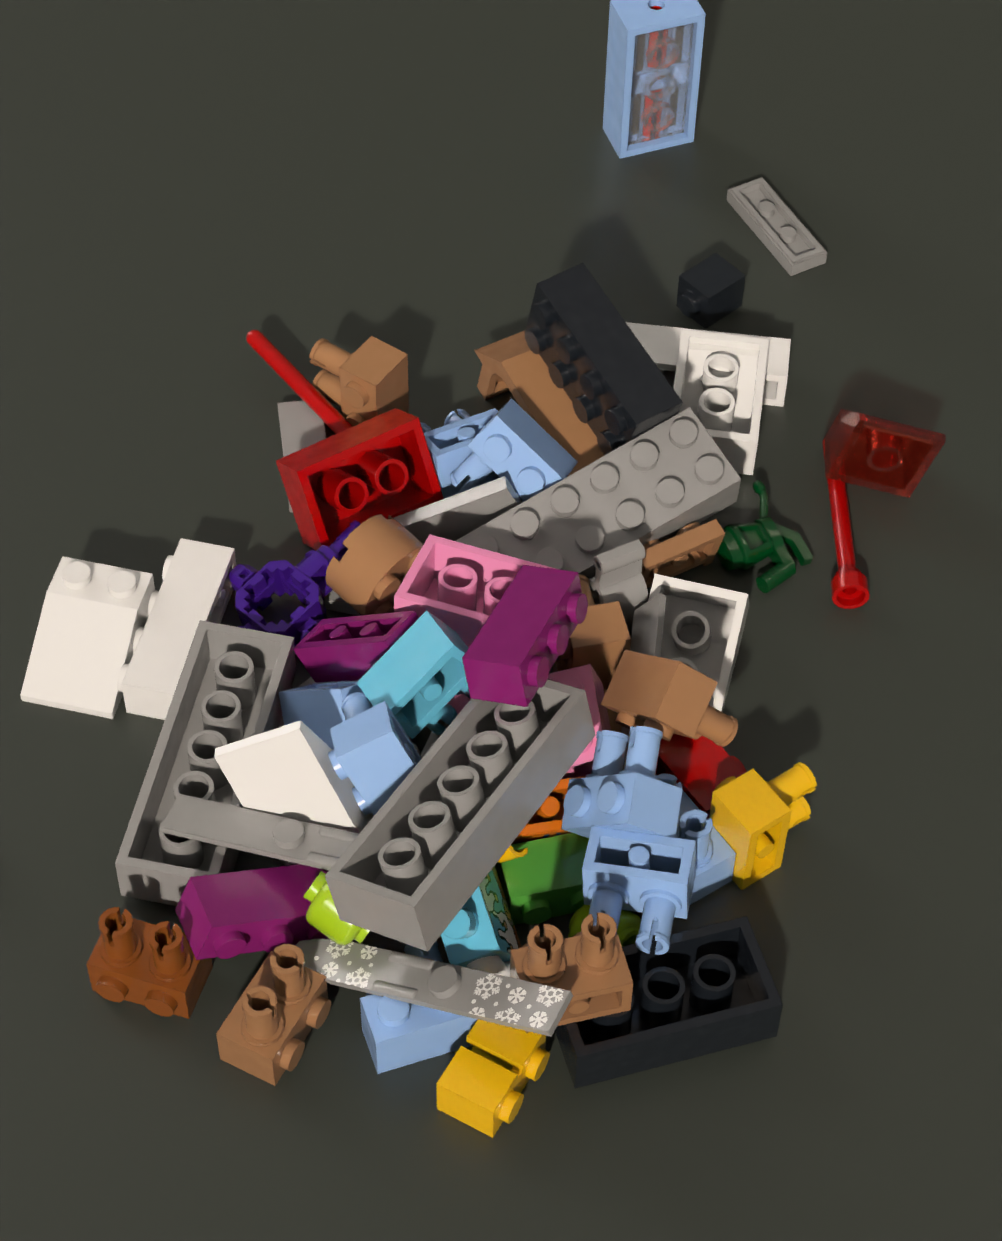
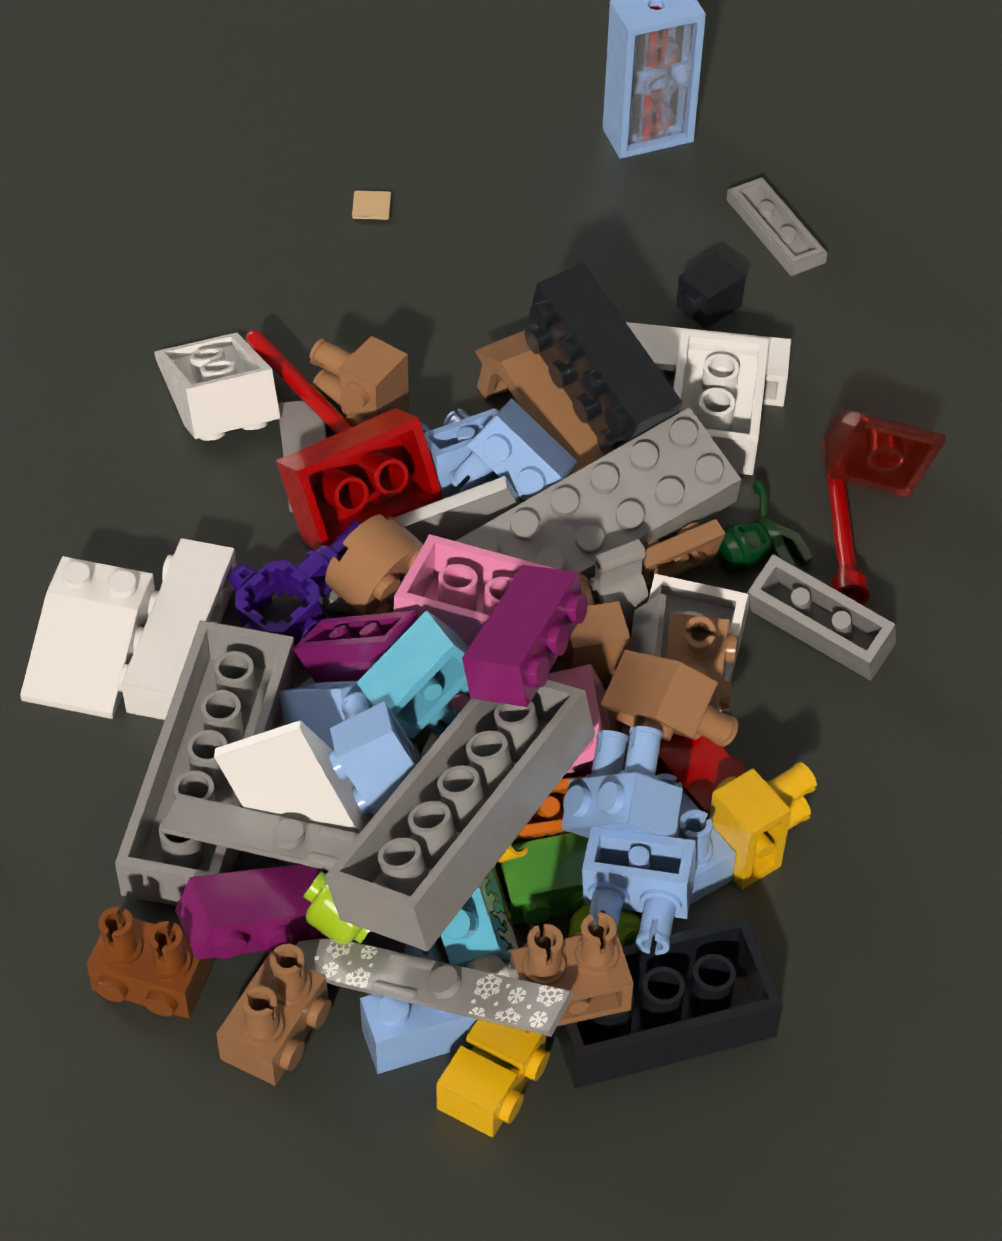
(219, 386): none -> white slope
(371, 205): none -> tan piece
(706, 647): none -> medium nougat brick
(822, 617): none -> light grey brick

